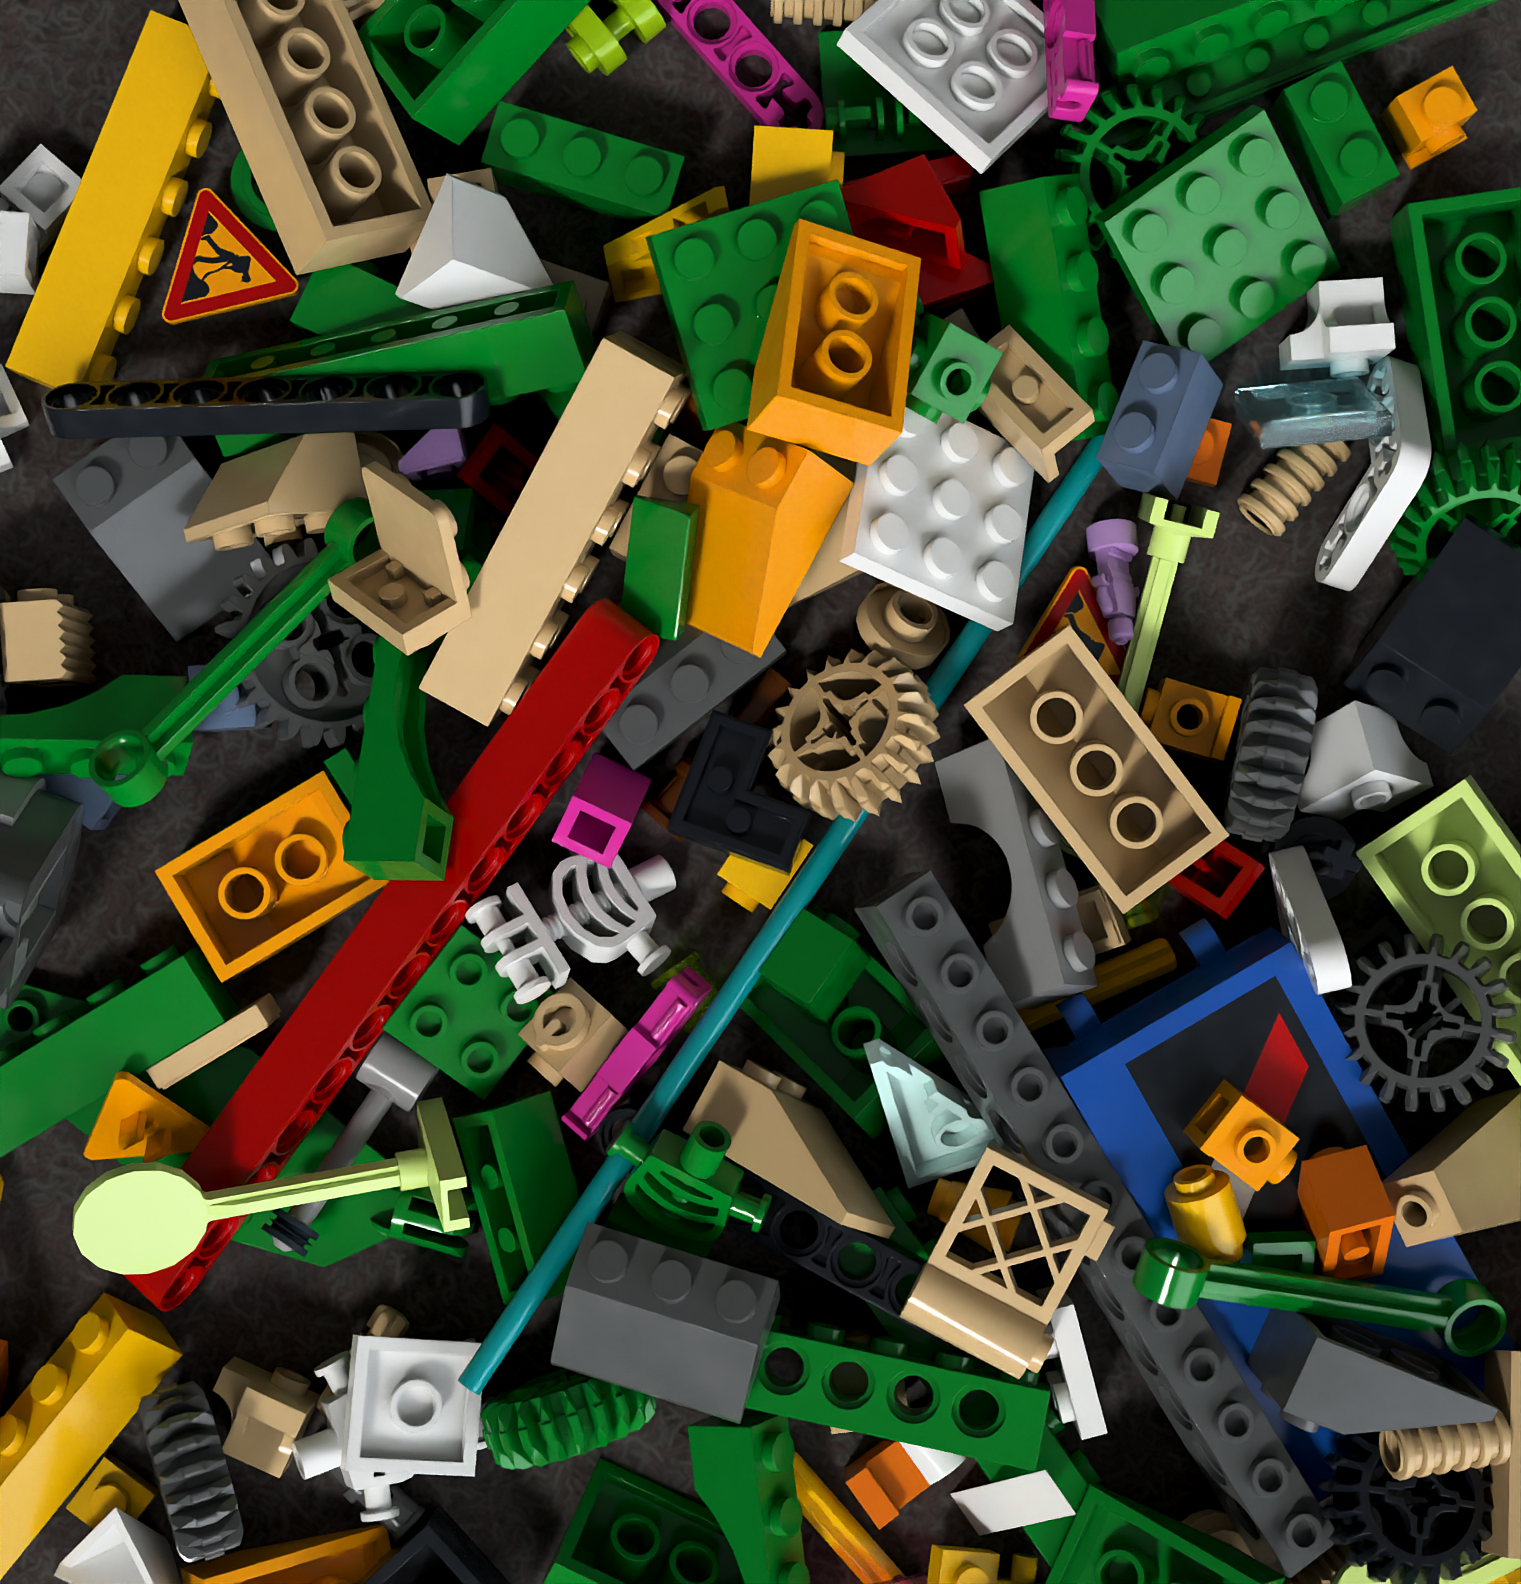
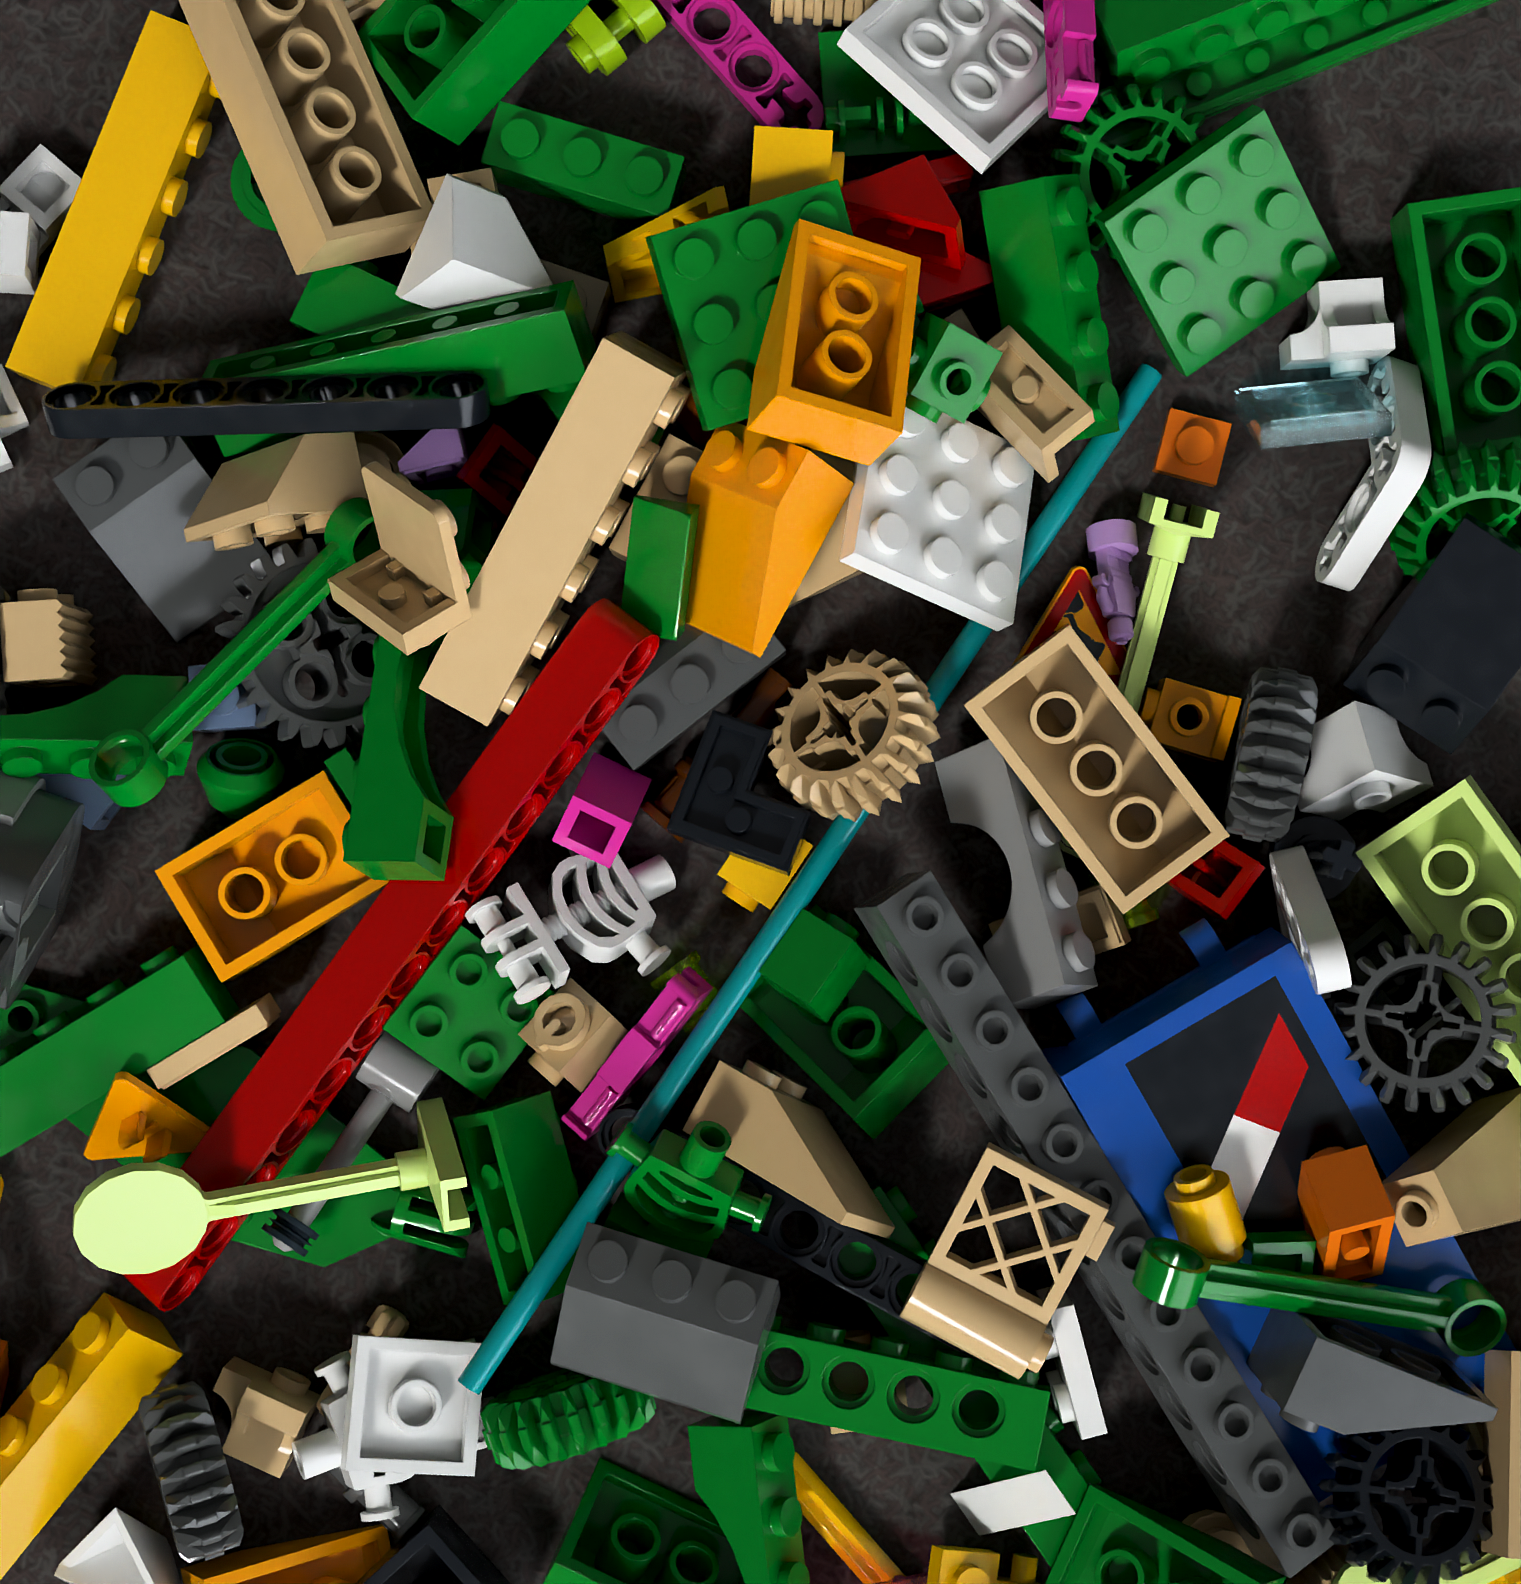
(108, 1487): yellow plate -> none
(222, 266): piece -> none
(240, 775): none -> green cone
(894, 1475): orange leg -> none
(902, 626): tan plate -> none
(928, 1118): light aqua wing -> none
(948, 1194): light orange cone -> none
(1113, 978): yellow axle -> none
(1160, 420): sand blue brick -> none
(1229, 1122): light orange brick -> none
(1290, 483): tan piece -> none
(1334, 140): green brick -> none
(1429, 117): light orange brick -> none
(1445, 1448): tan piece -> none

